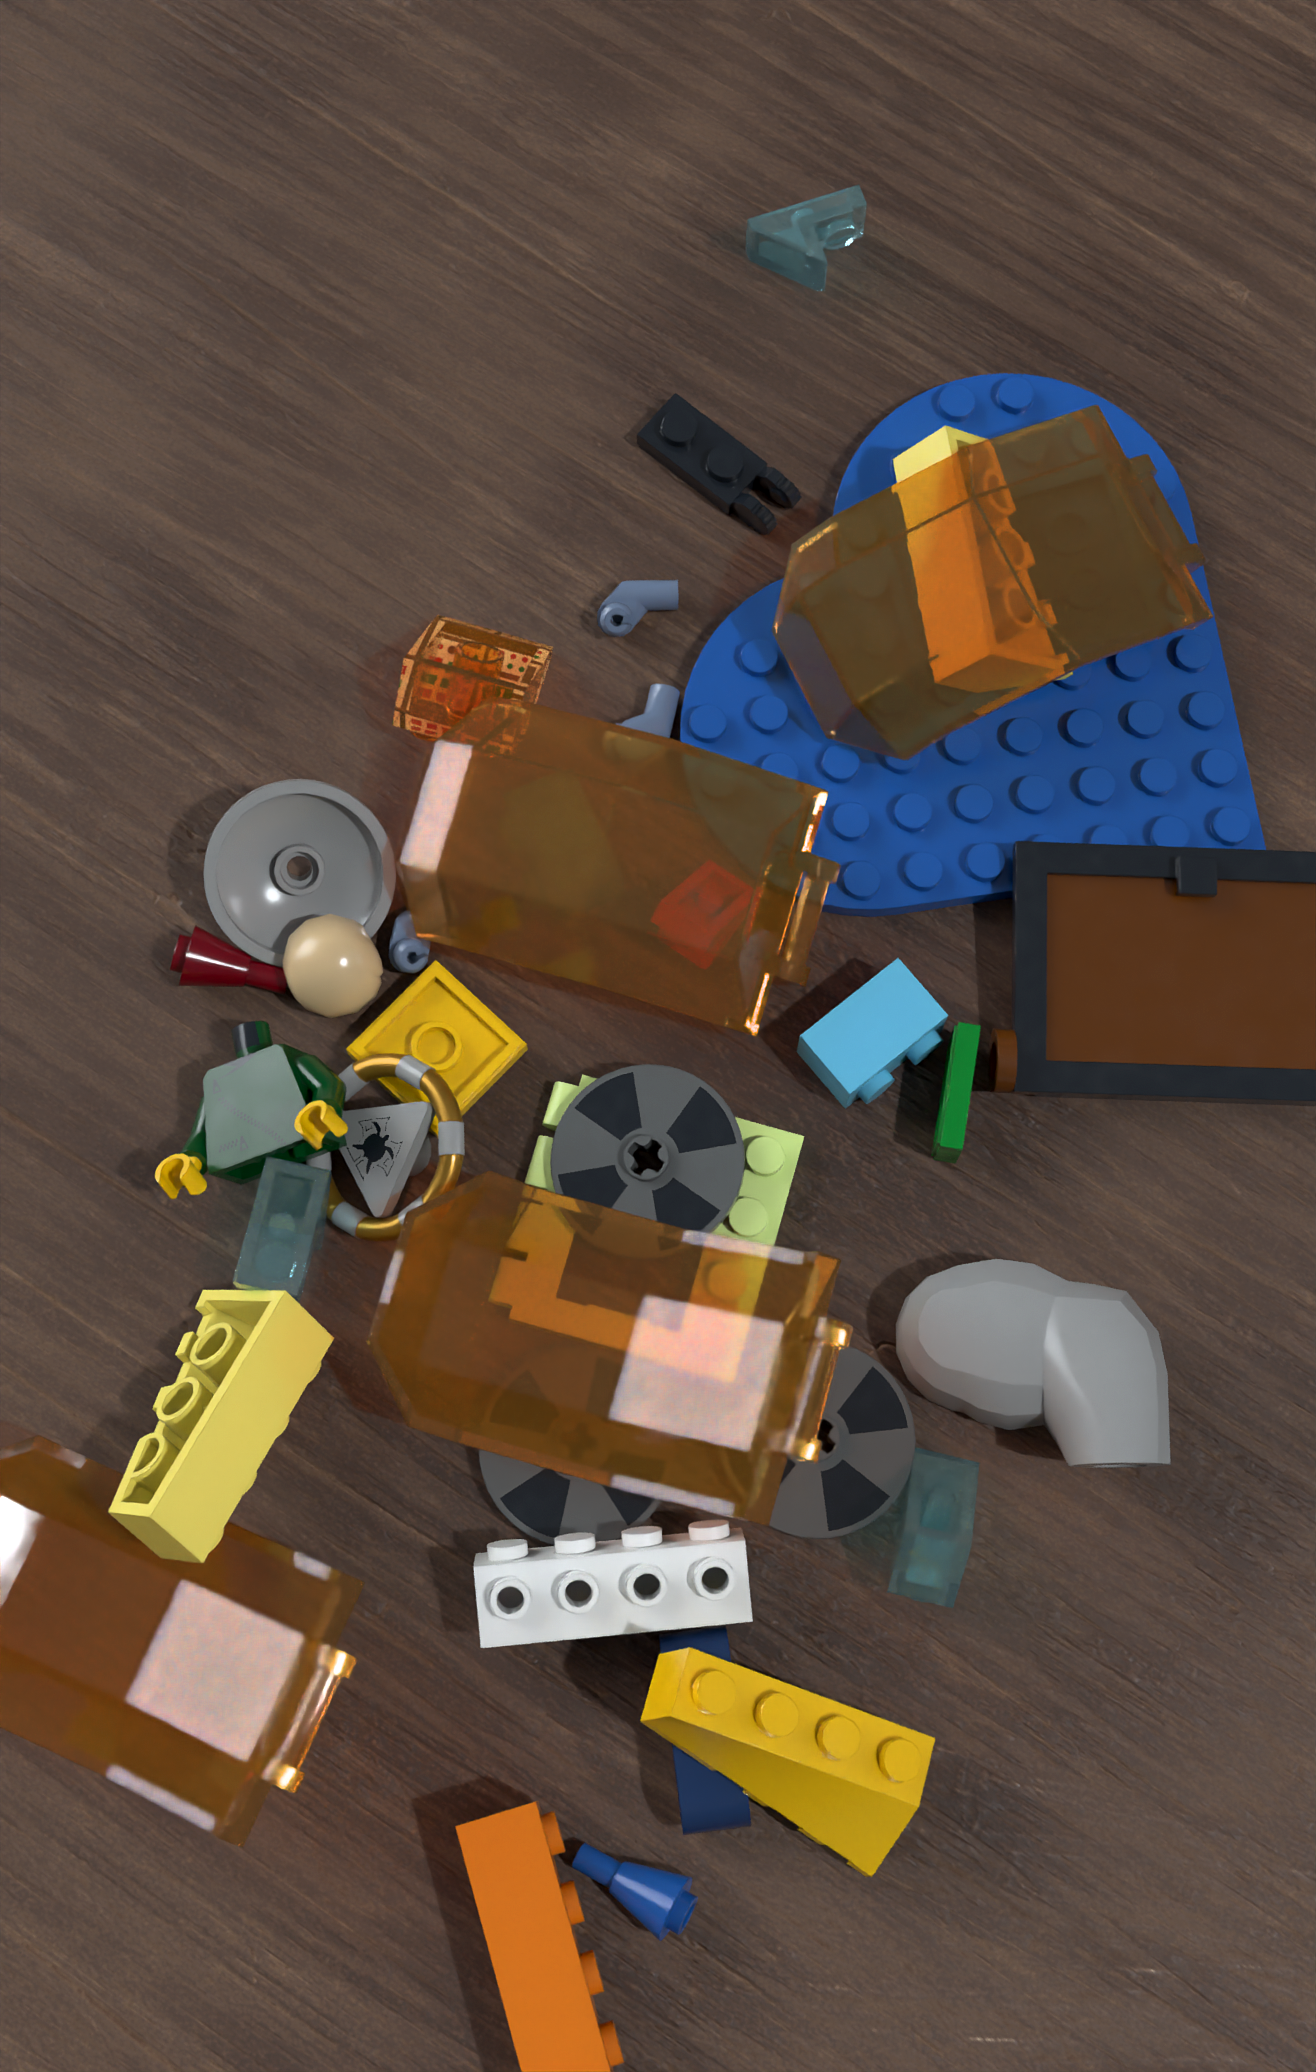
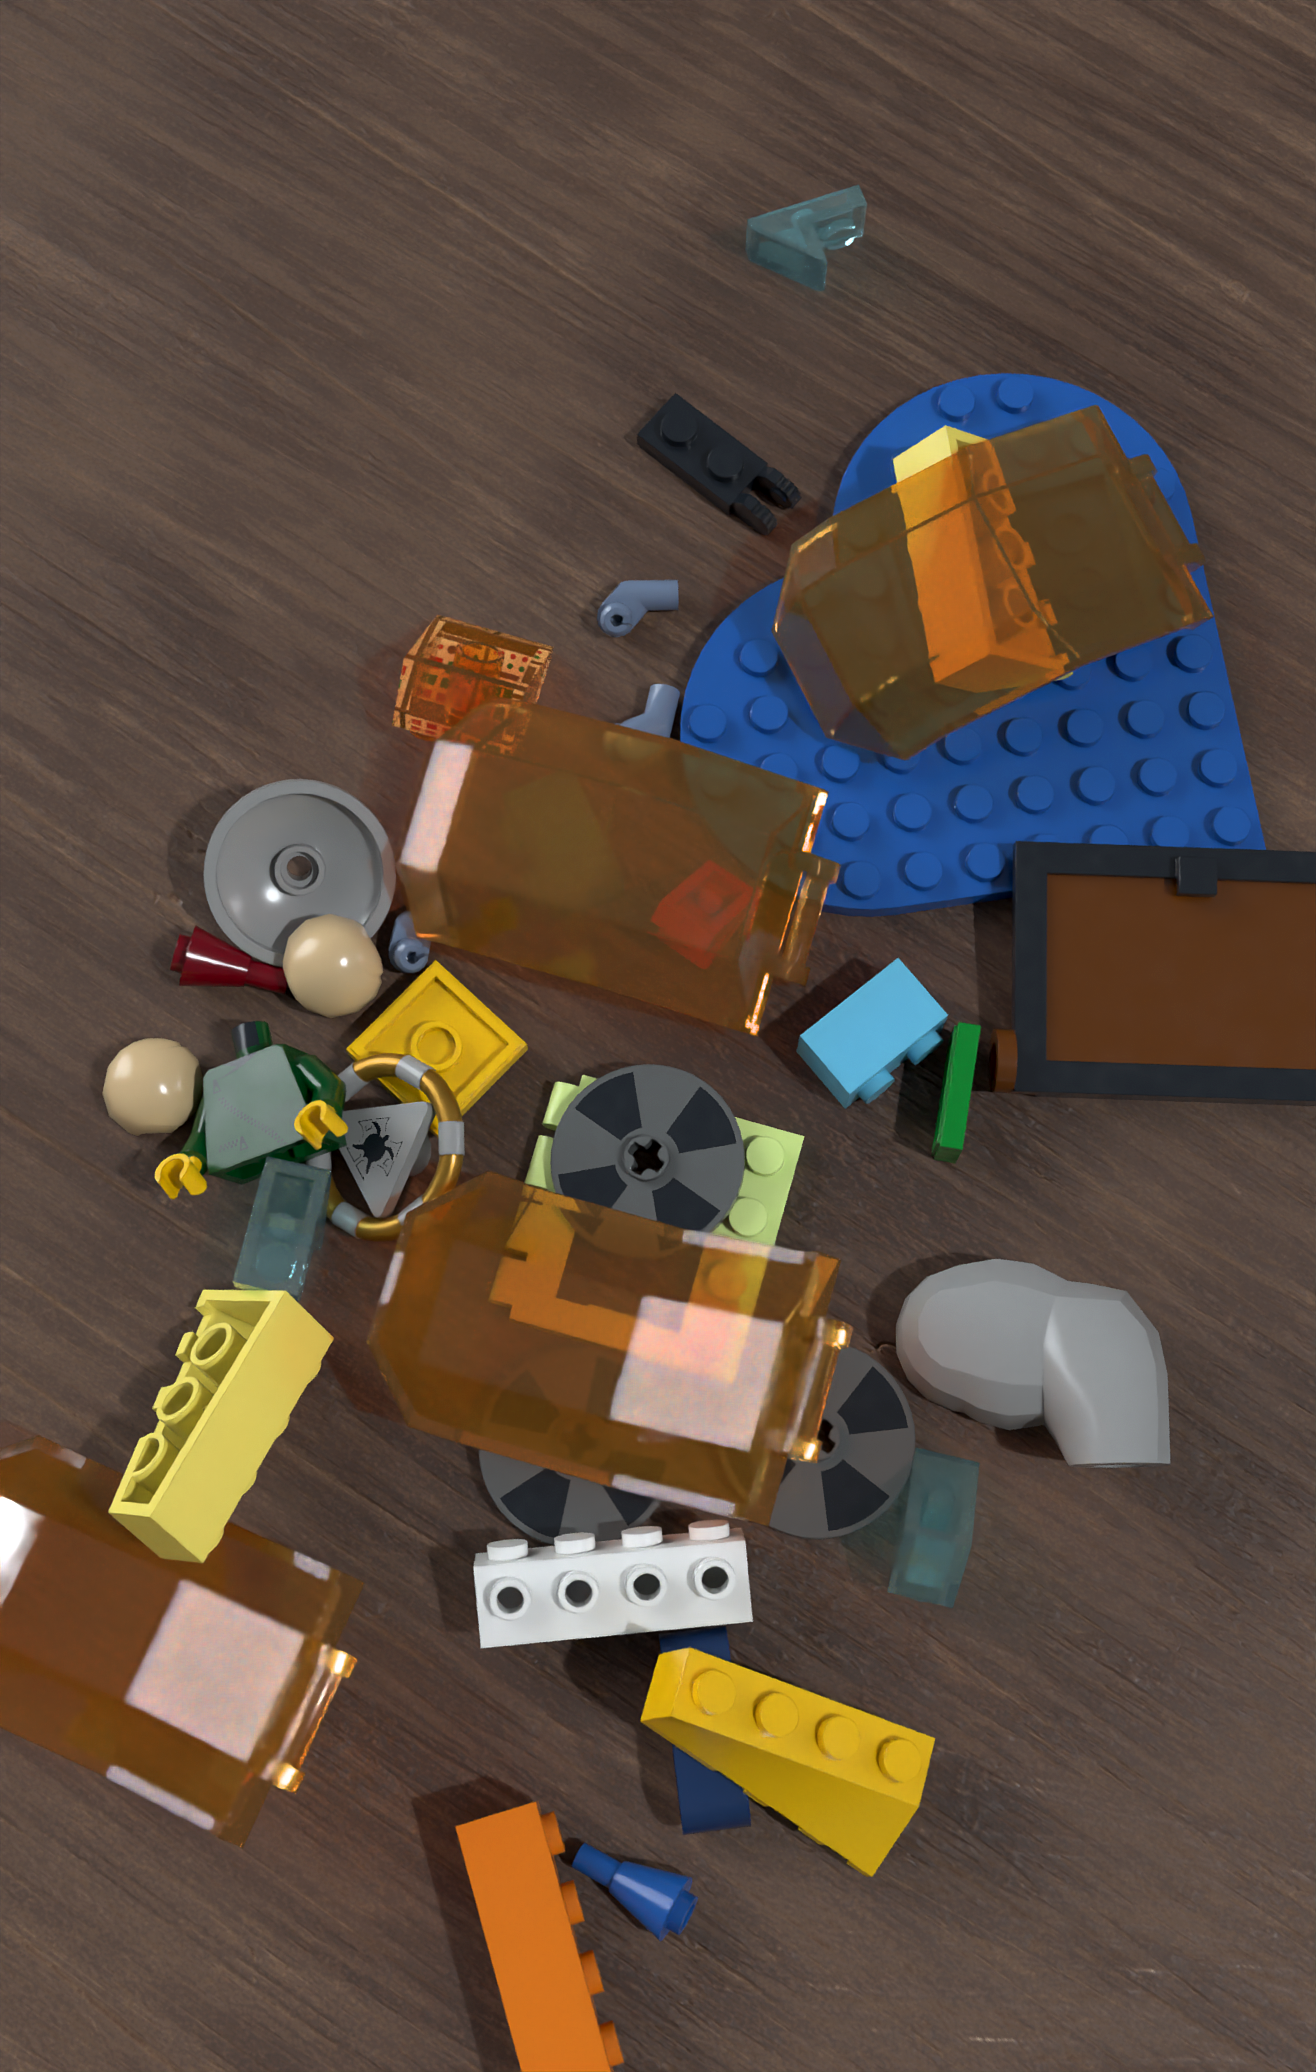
(153, 1086): none -> tan hair

